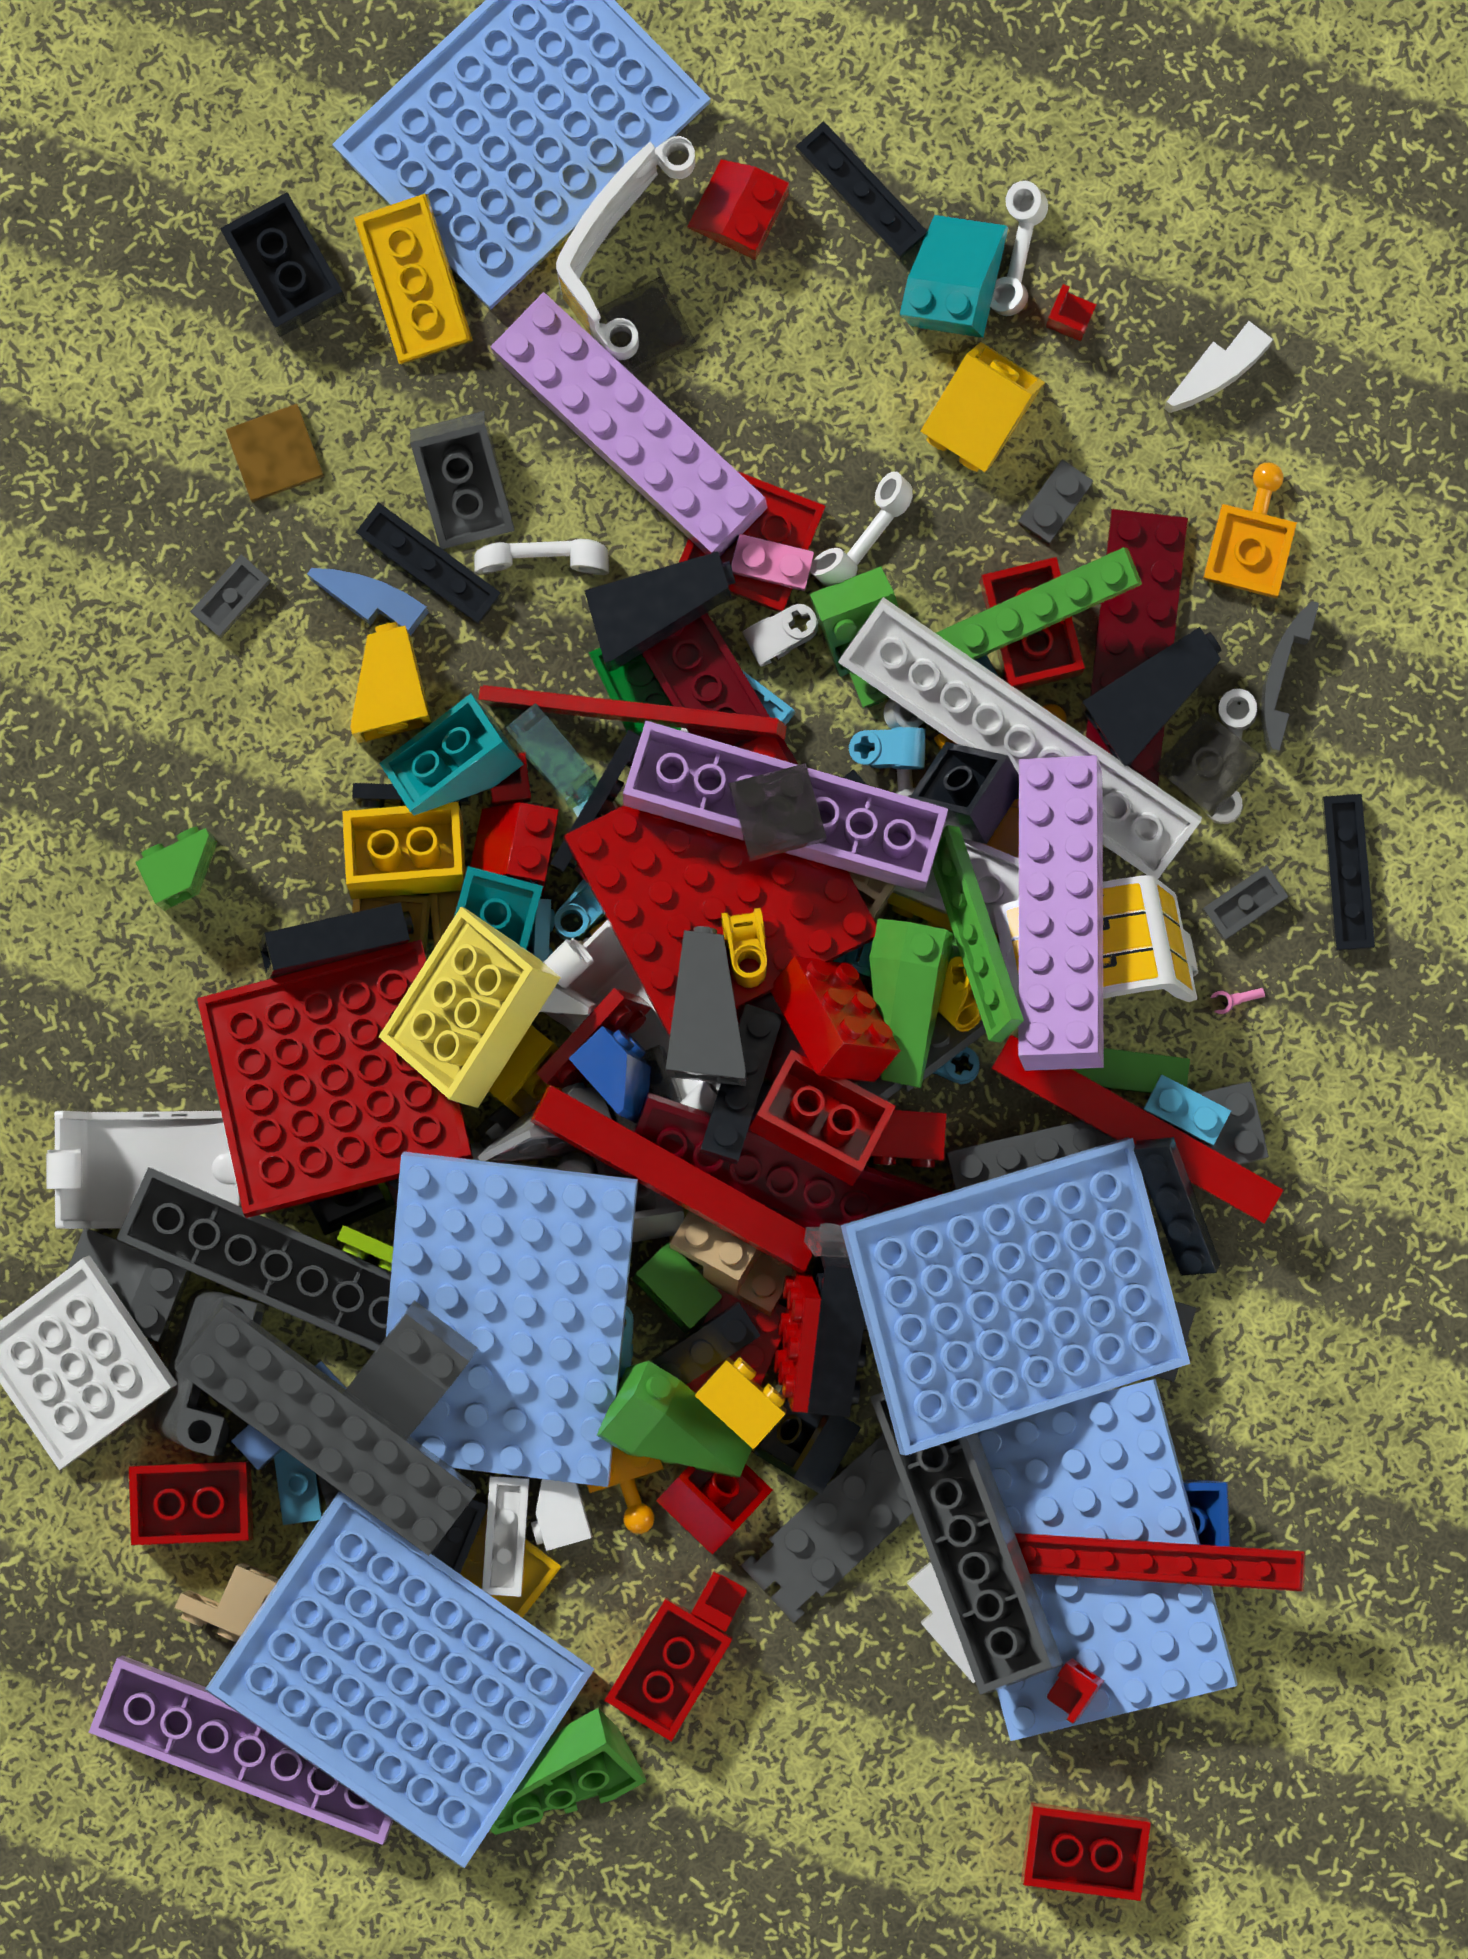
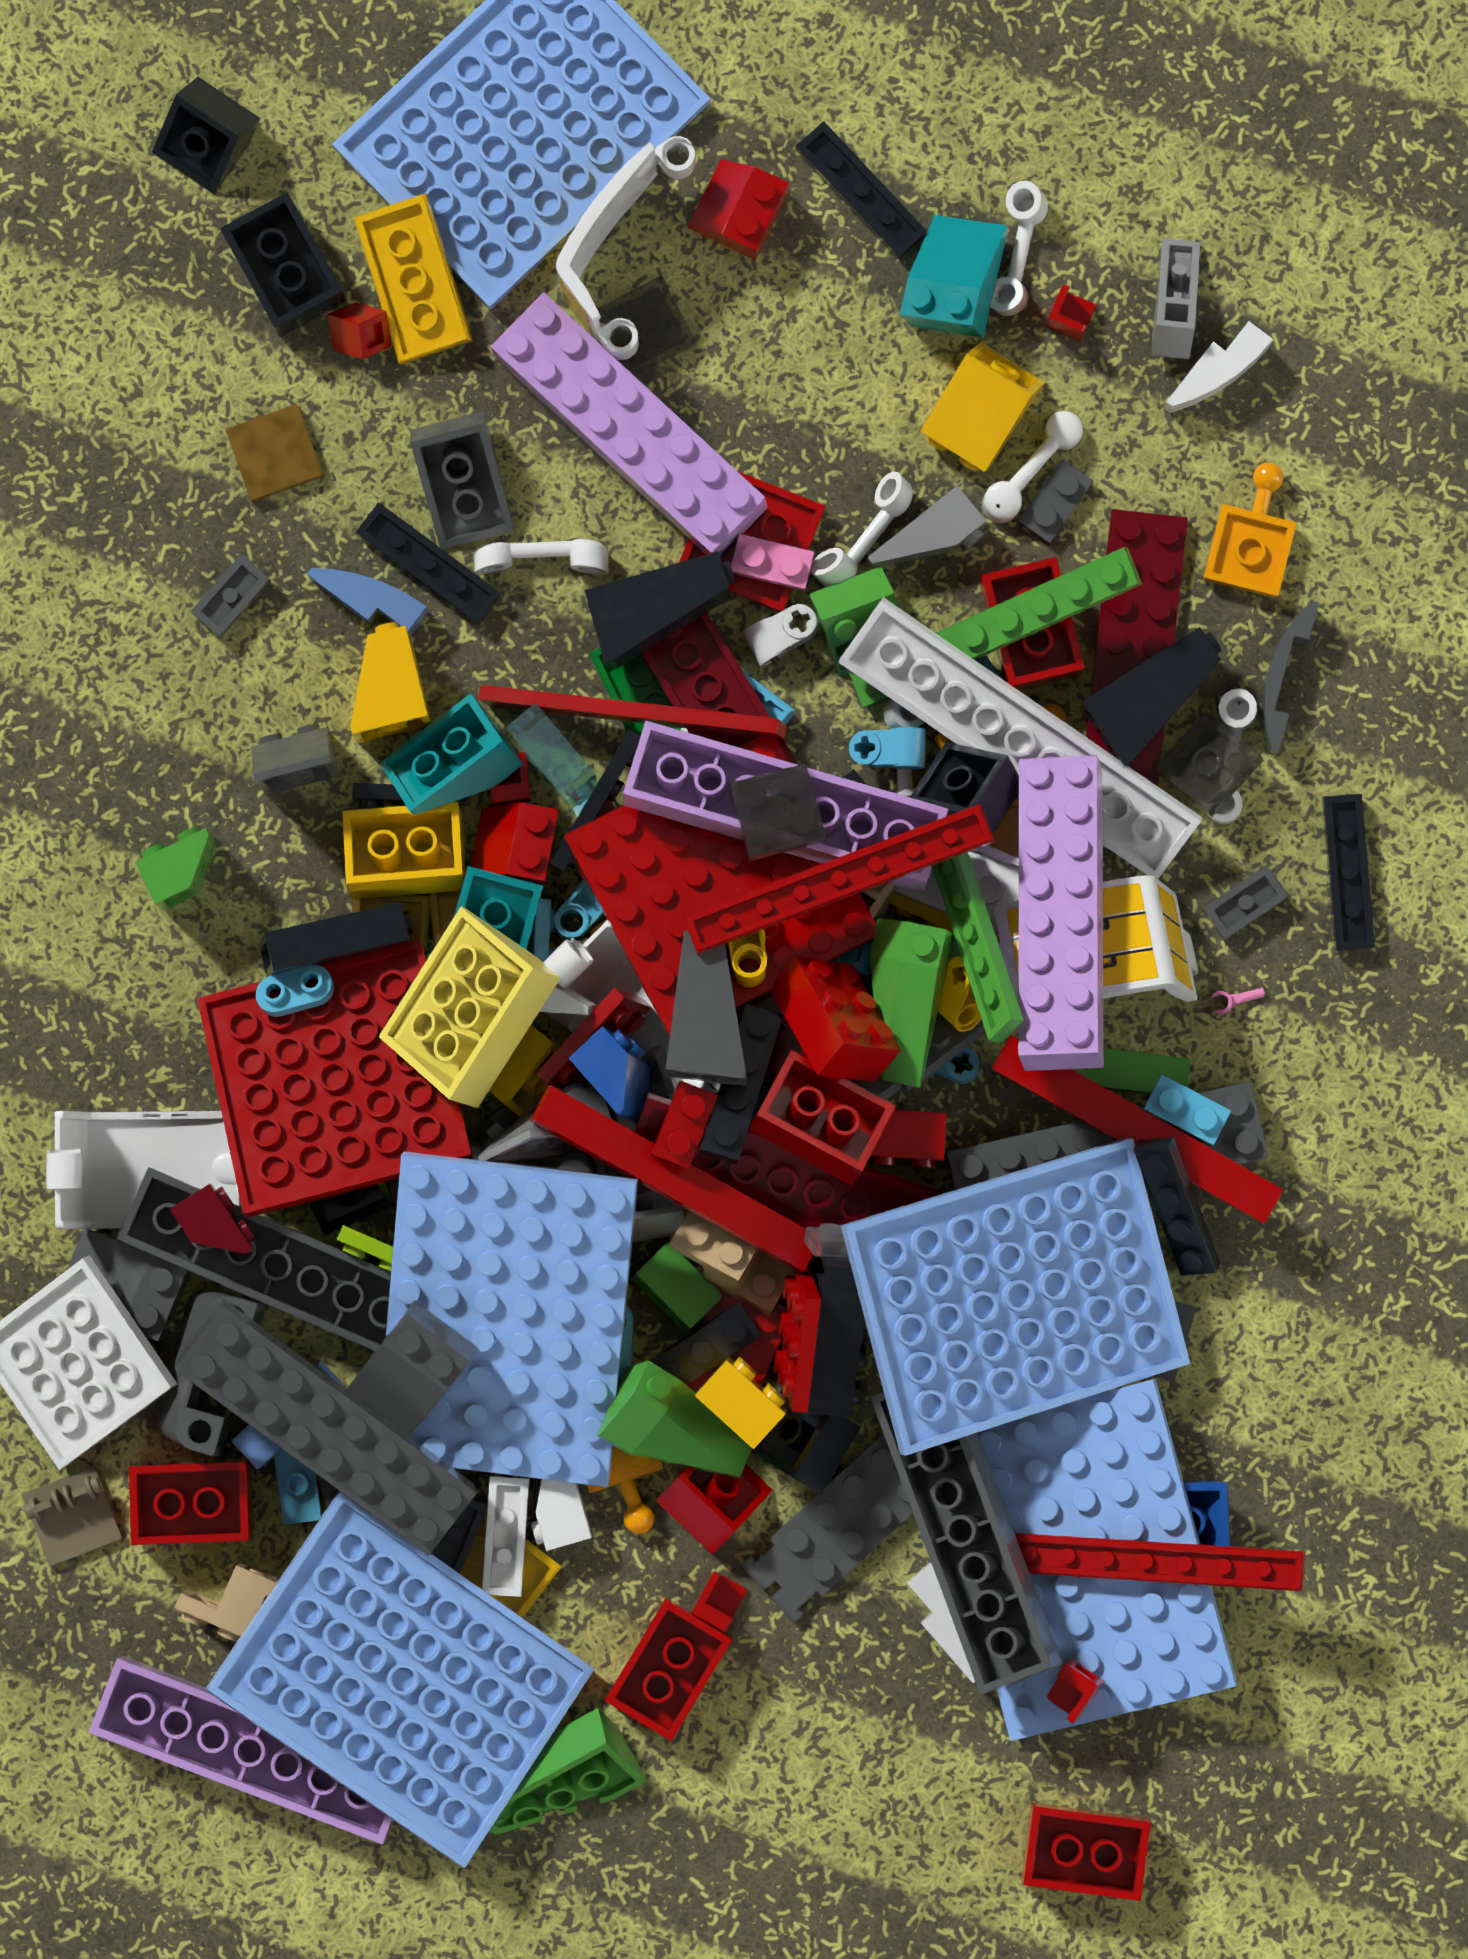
(71, 1516): none -> dark tan hinge
(205, 134): none -> black slope
(210, 1223): none -> dark red slope
(294, 760): none -> dark grey slope
(294, 993): none -> medium azure plate
(359, 330): none -> red panel
(684, 1124): none -> red plate
(838, 879): none -> red tile
(938, 530): none -> light grey slope
(1061, 433): none -> white piece
(1176, 299): none -> light grey slope

